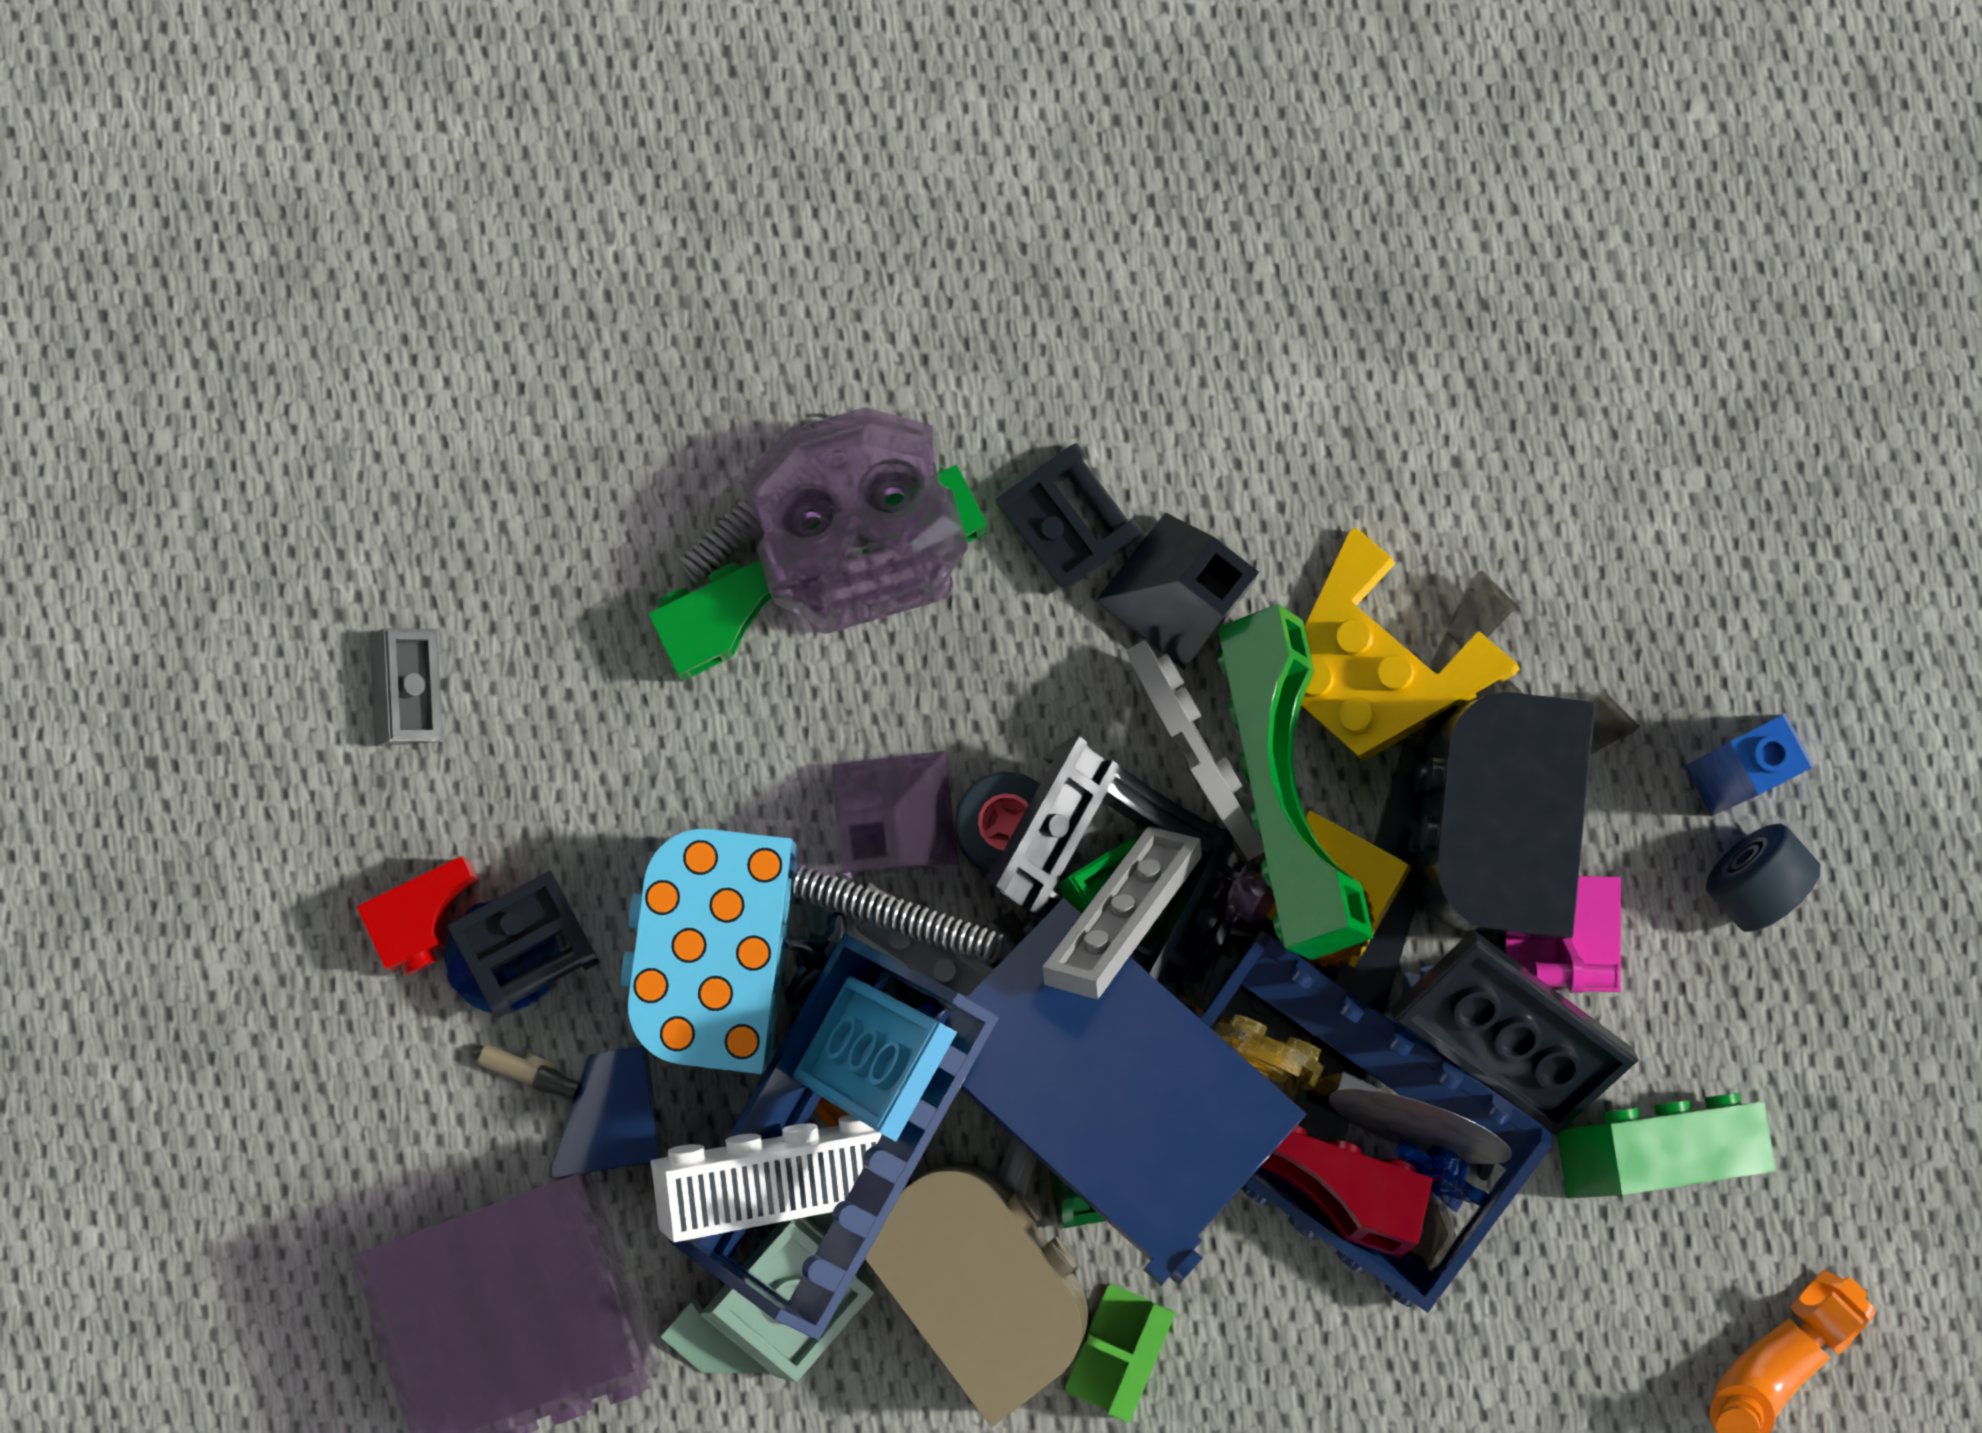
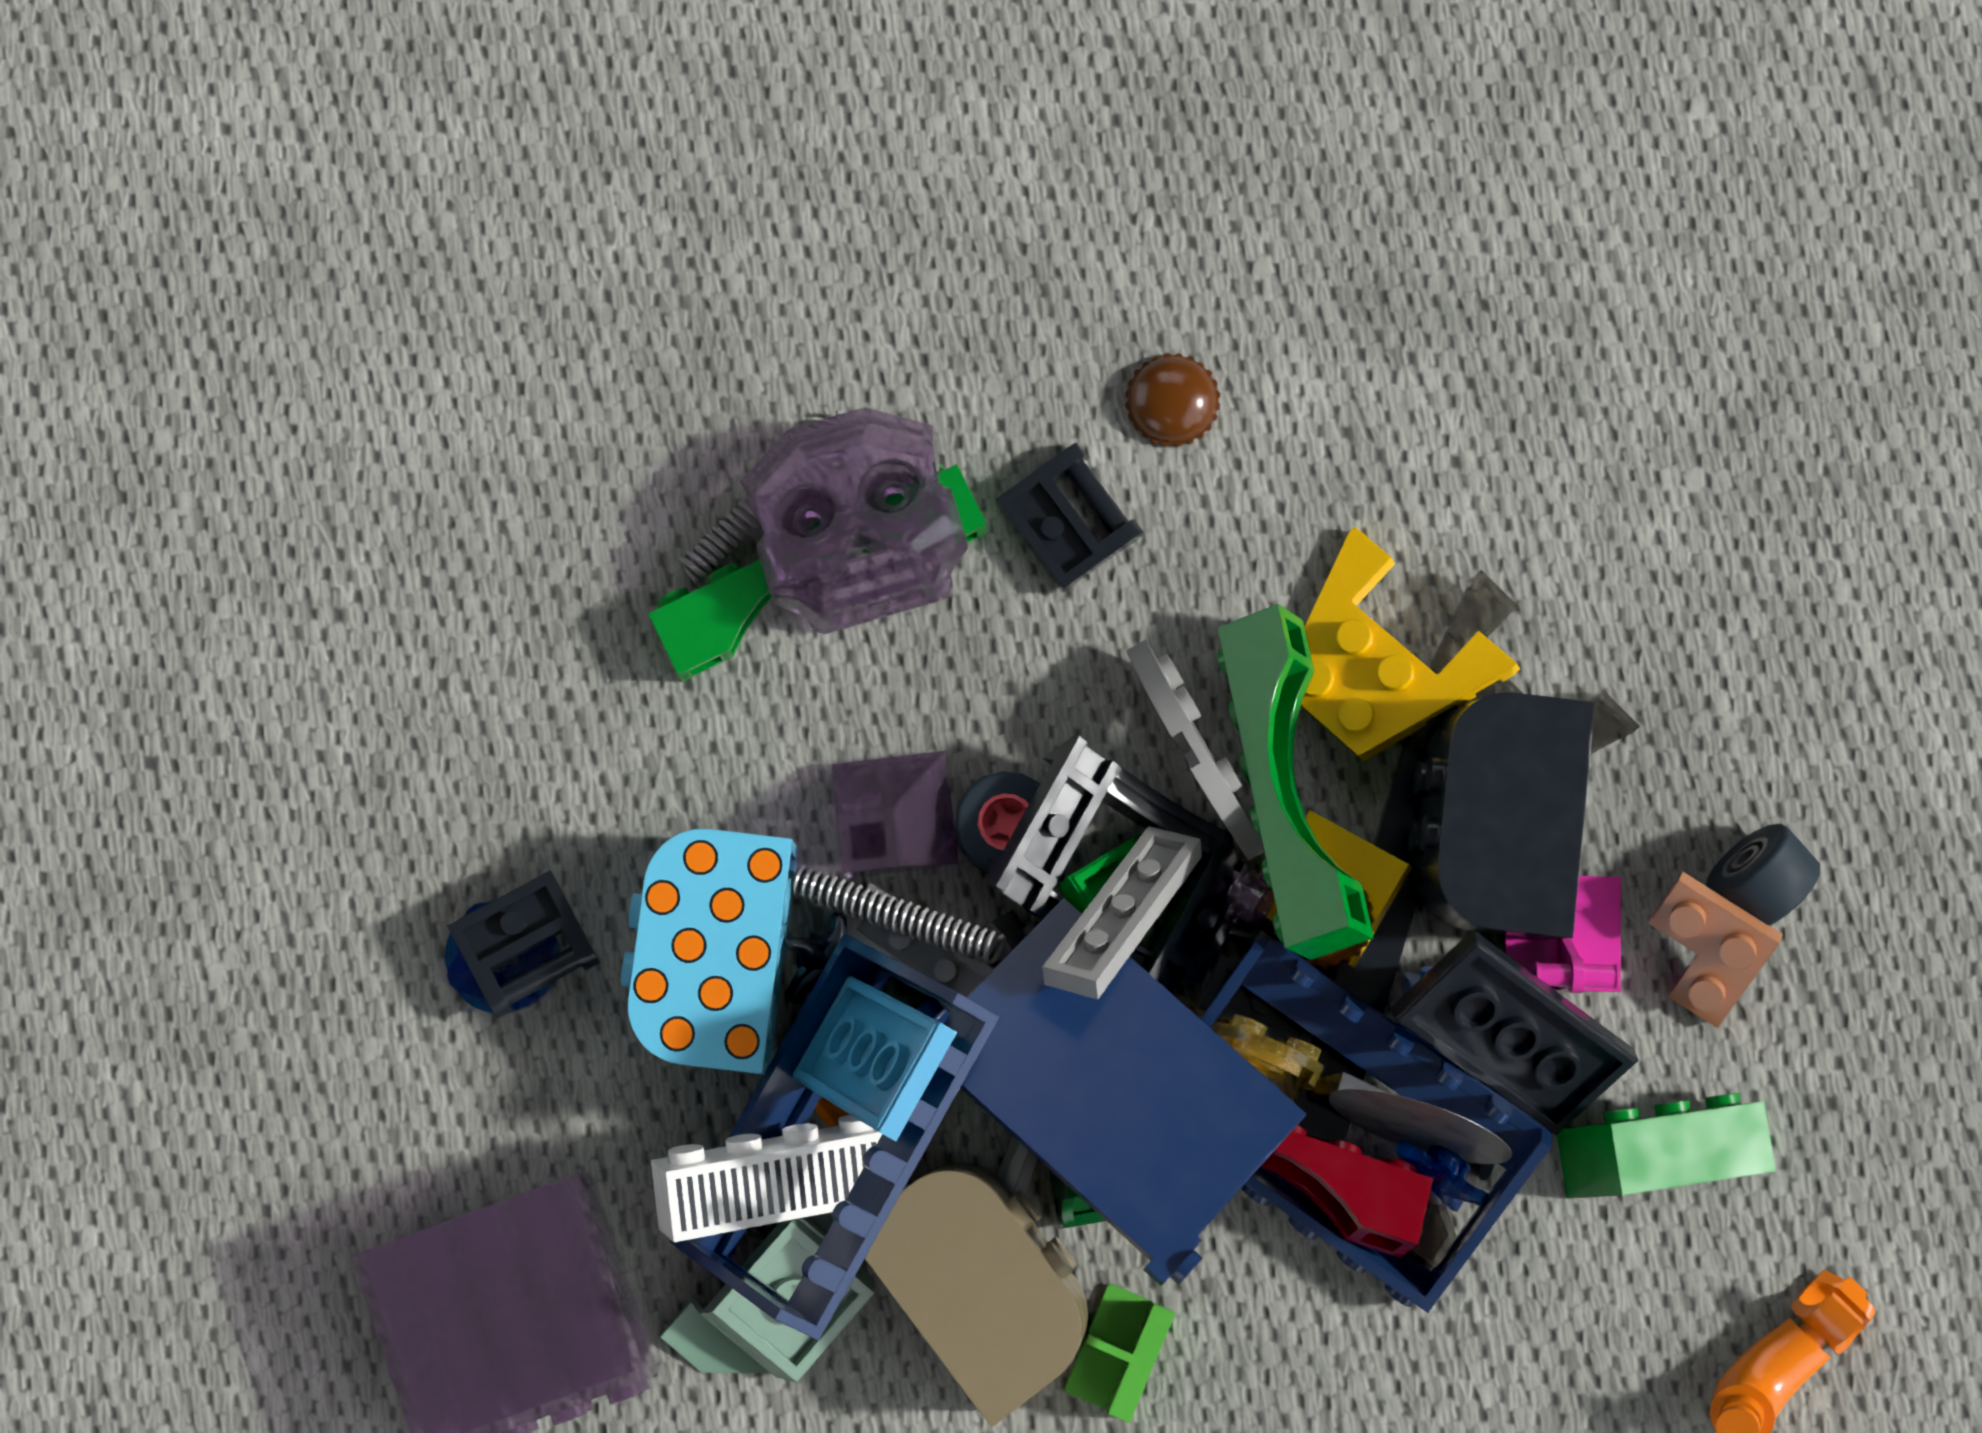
(406, 686): dark grey slope -> none
(410, 918): red arch -> none
(530, 1070): piece -> none
(610, 1116): dark blue slope -> none
(1172, 400): none -> reddish brown hat
(1177, 588): black slope -> none
(1727, 945): none -> nougat plate
(1749, 765): blue slope -> none

